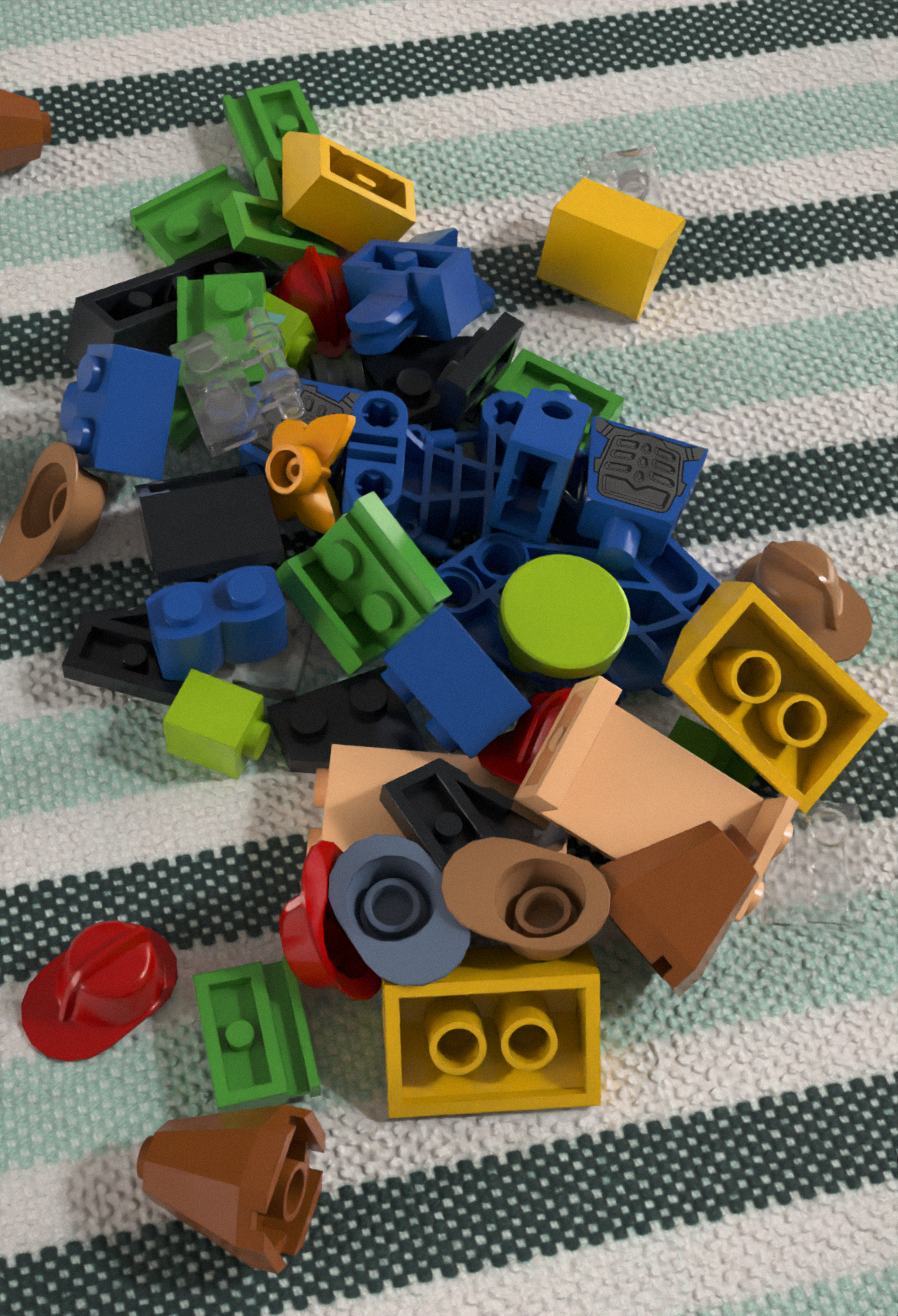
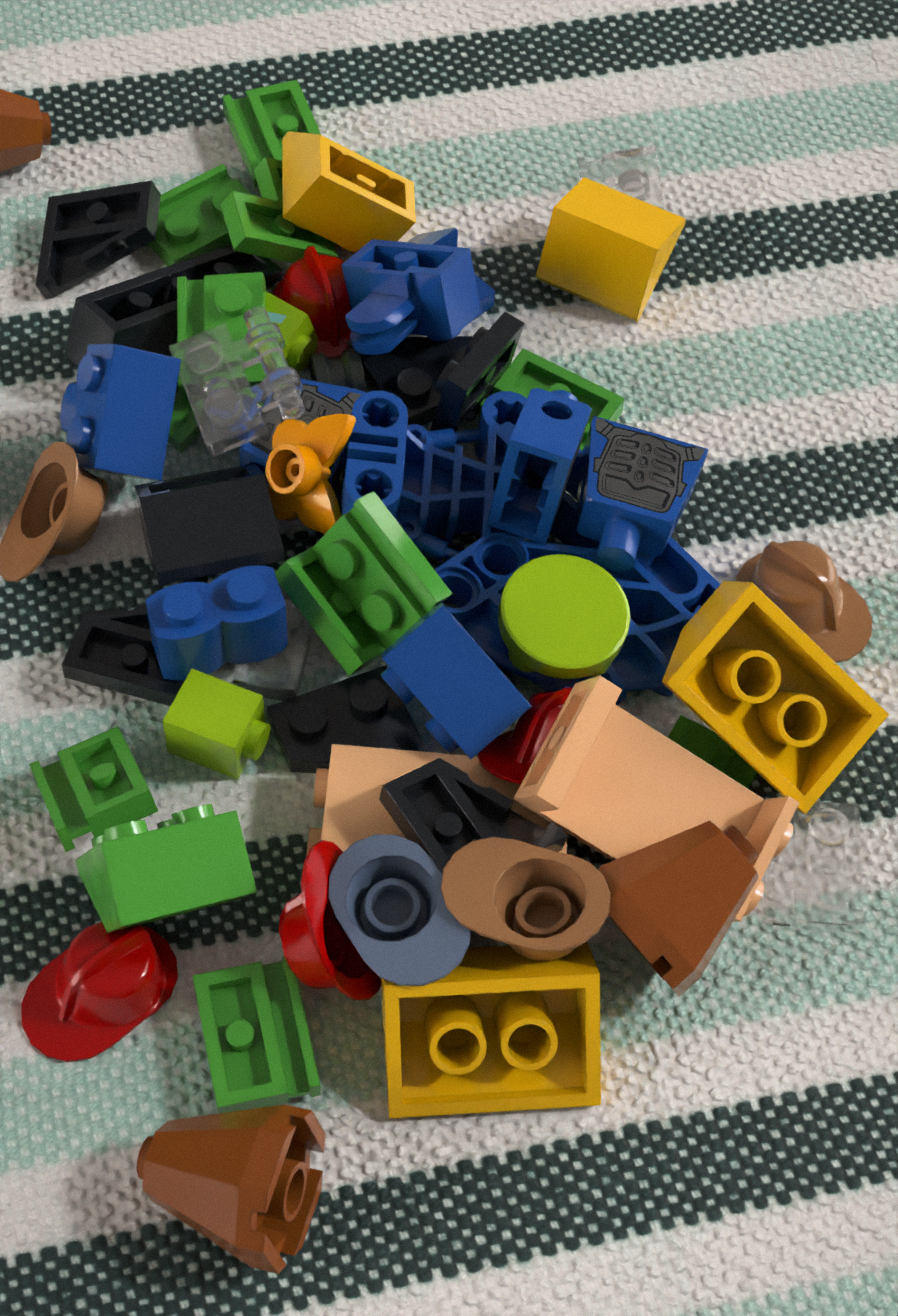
(93, 787): none -> bright green plate
(94, 231): none -> black wing
(166, 871): none -> bright green slope

